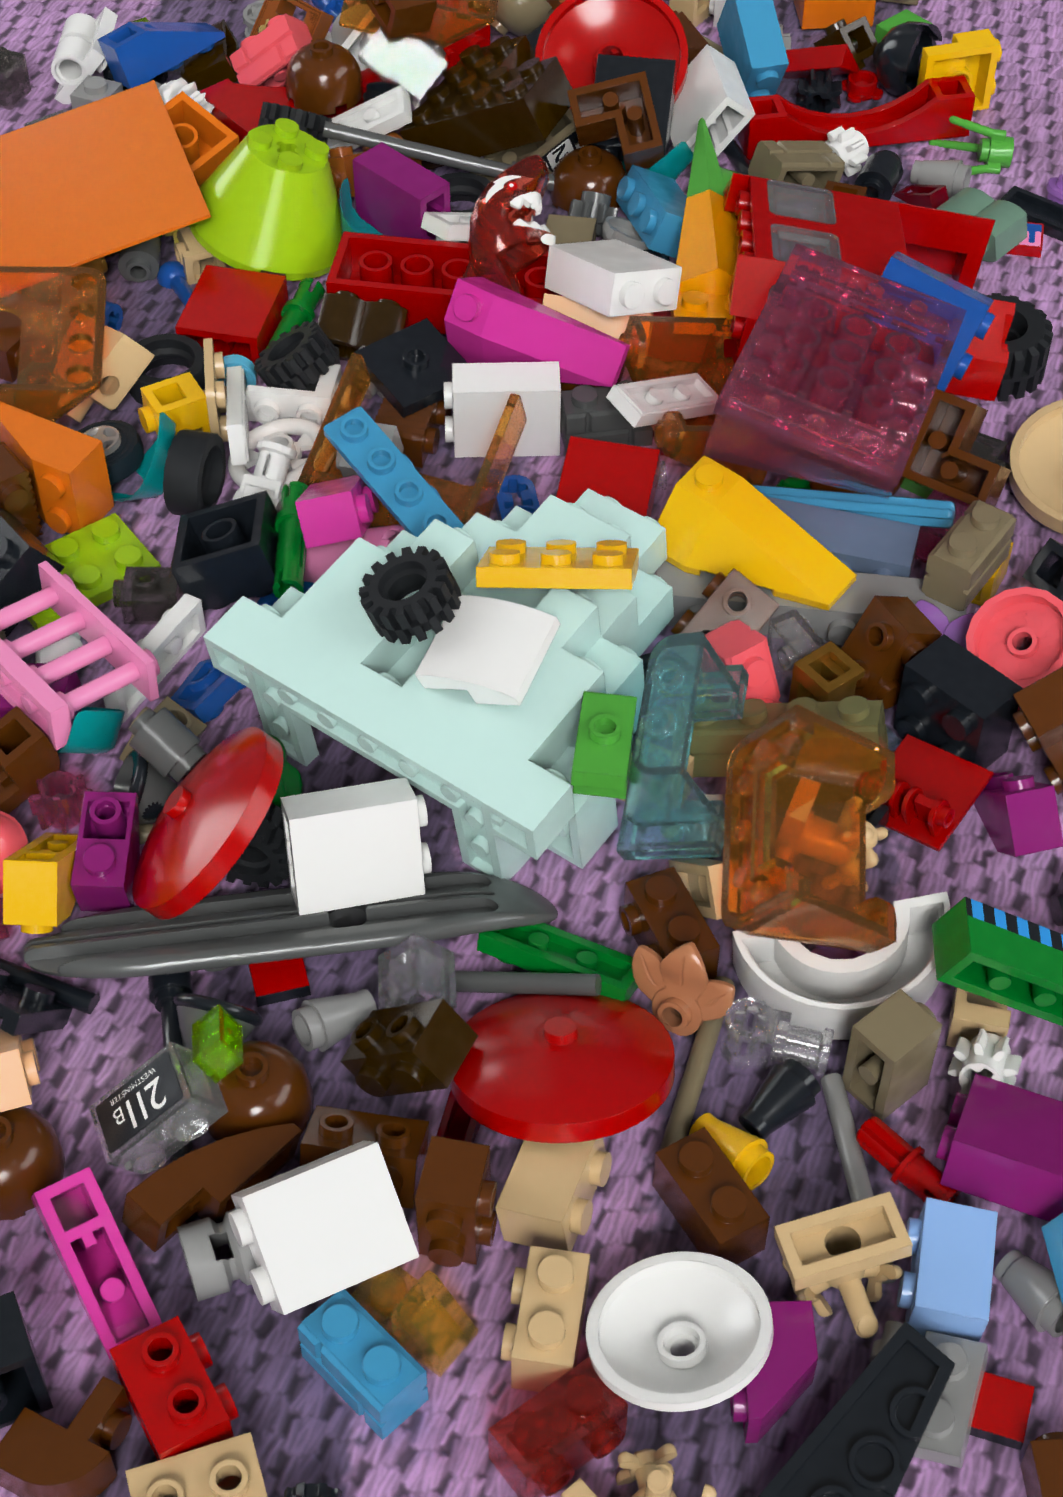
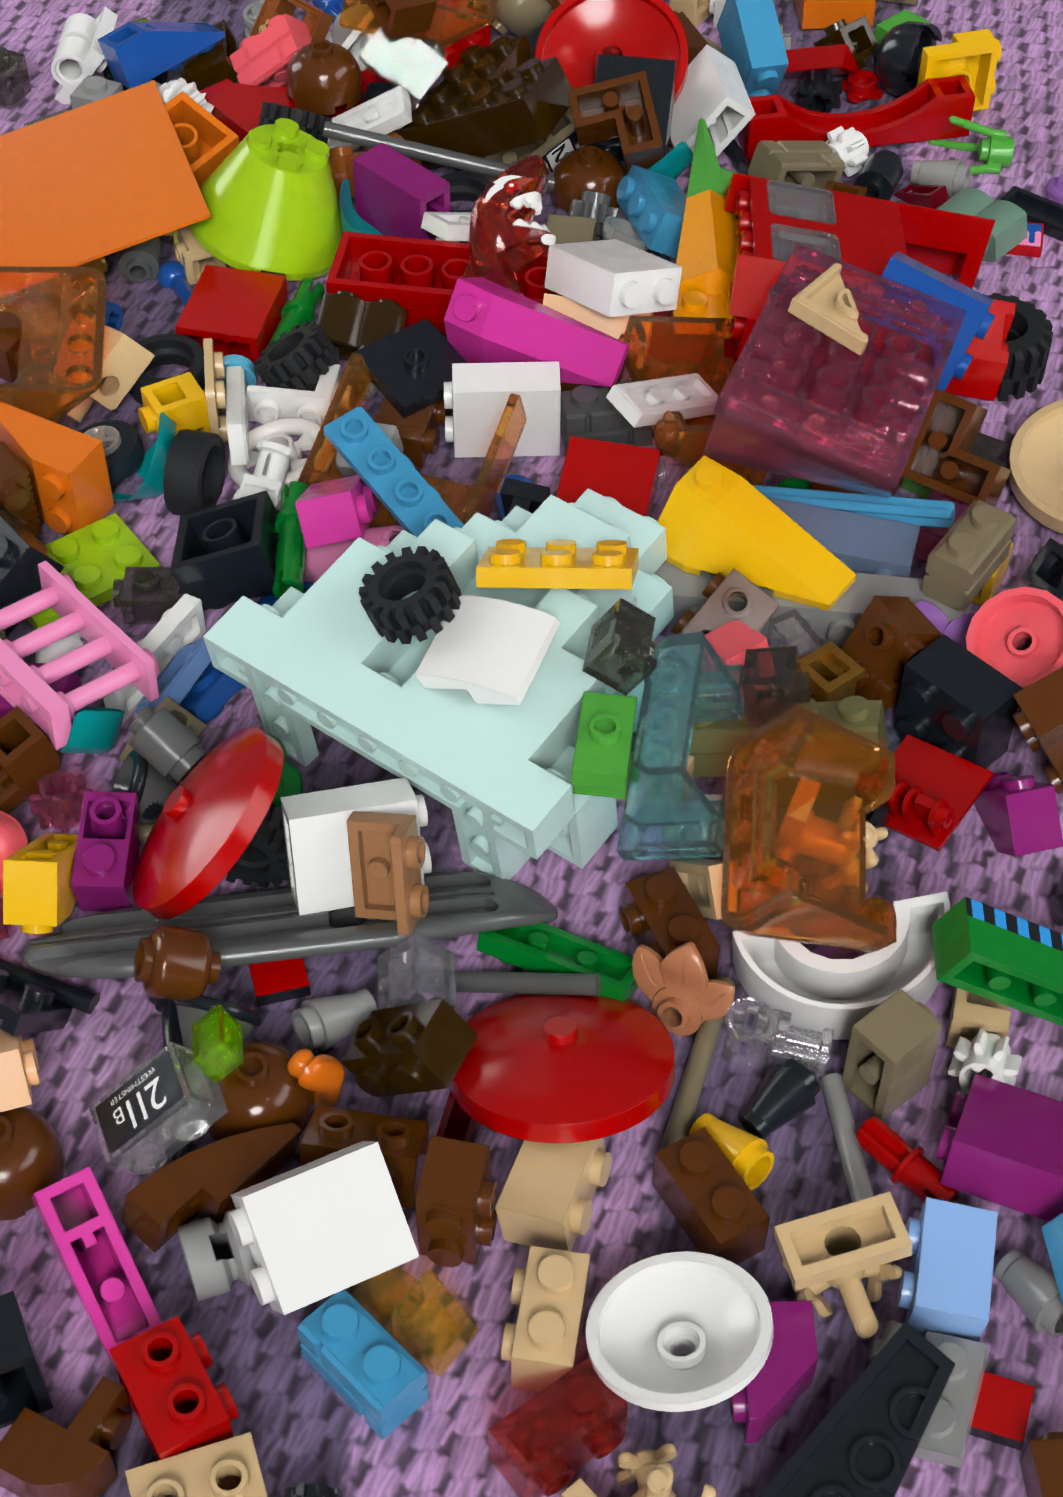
(176, 963): none -> reddish brown head
(179, 674): none -> medium blue tile
(318, 1074): none -> orange arm
(387, 867): none -> medium nougat bracket
(523, 494): none -> black tile
(621, 647): none -> clear smoke brick
(773, 683): none -> clear smoke brick
(831, 309): none -> tan tile

